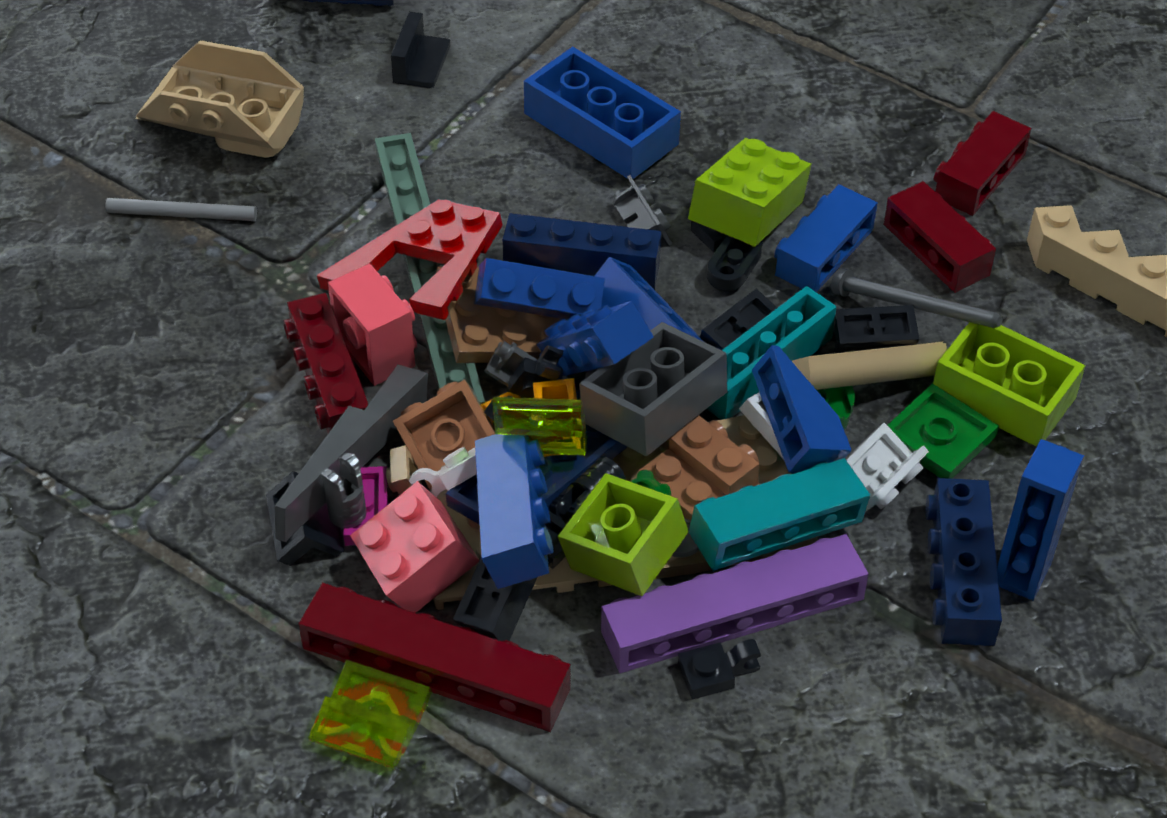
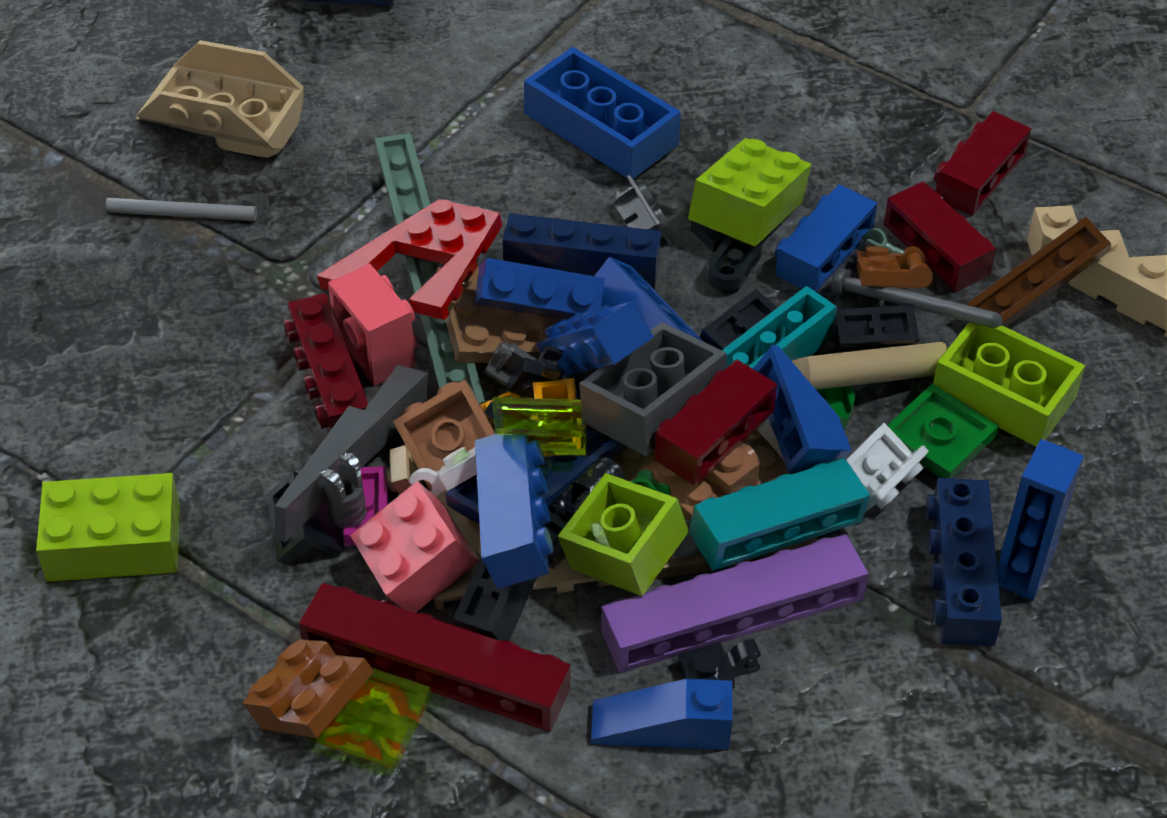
(108, 527): none -> lime brick
(305, 689): none -> dark orange plate
(417, 57): black panel -> none
(667, 715): none -> blue slope
(714, 422): none -> dark red brick
(877, 237): none -> sand green hand
(888, 269): none -> dark orange plate
(1044, 272): none -> reddish brown plate

